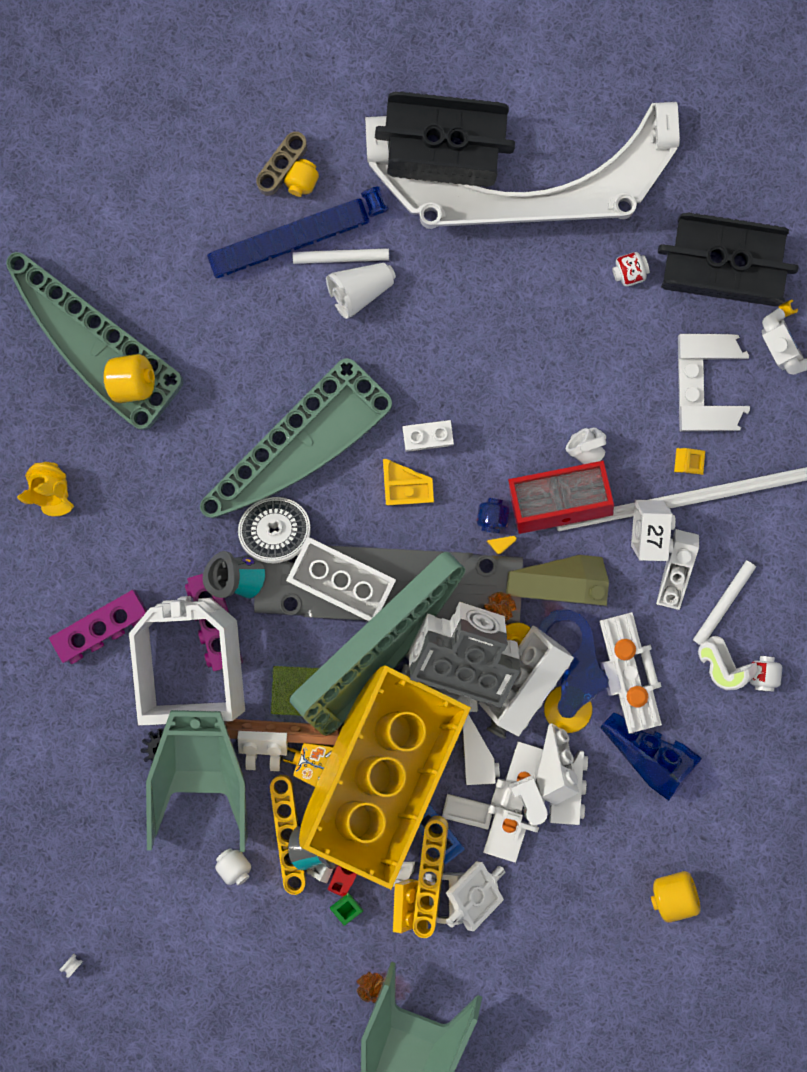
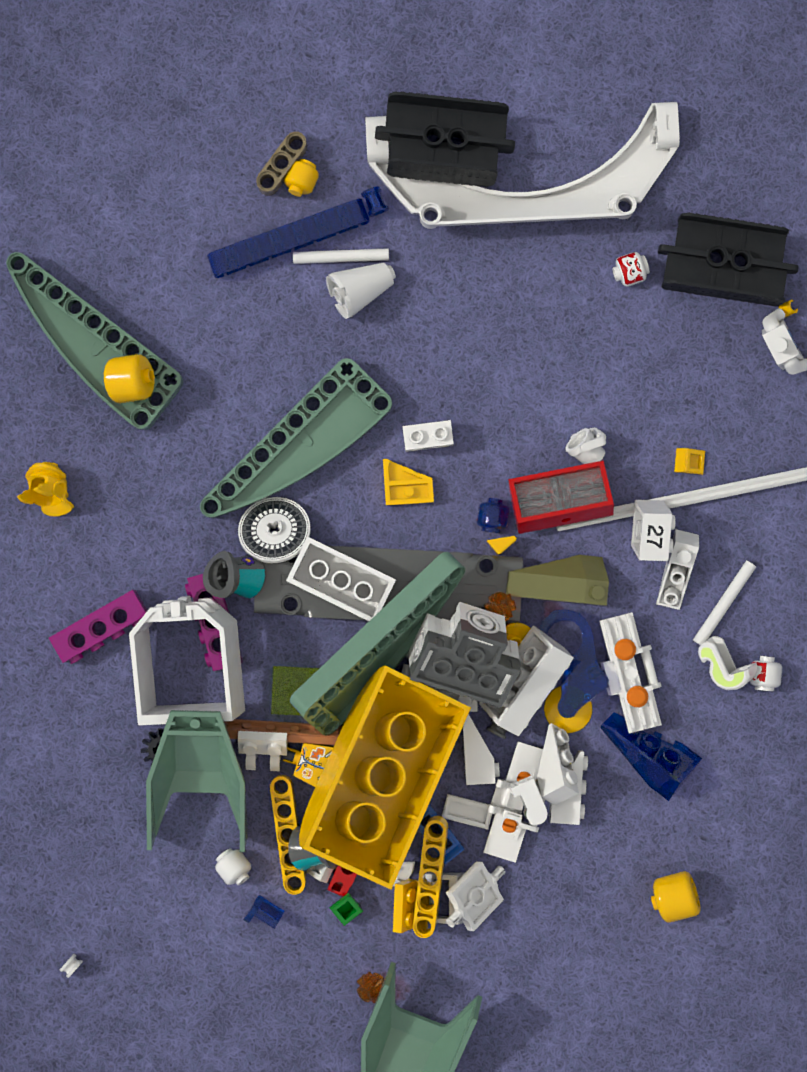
(264, 911): none -> clear blue tile
(691, 353): white wedge -> none

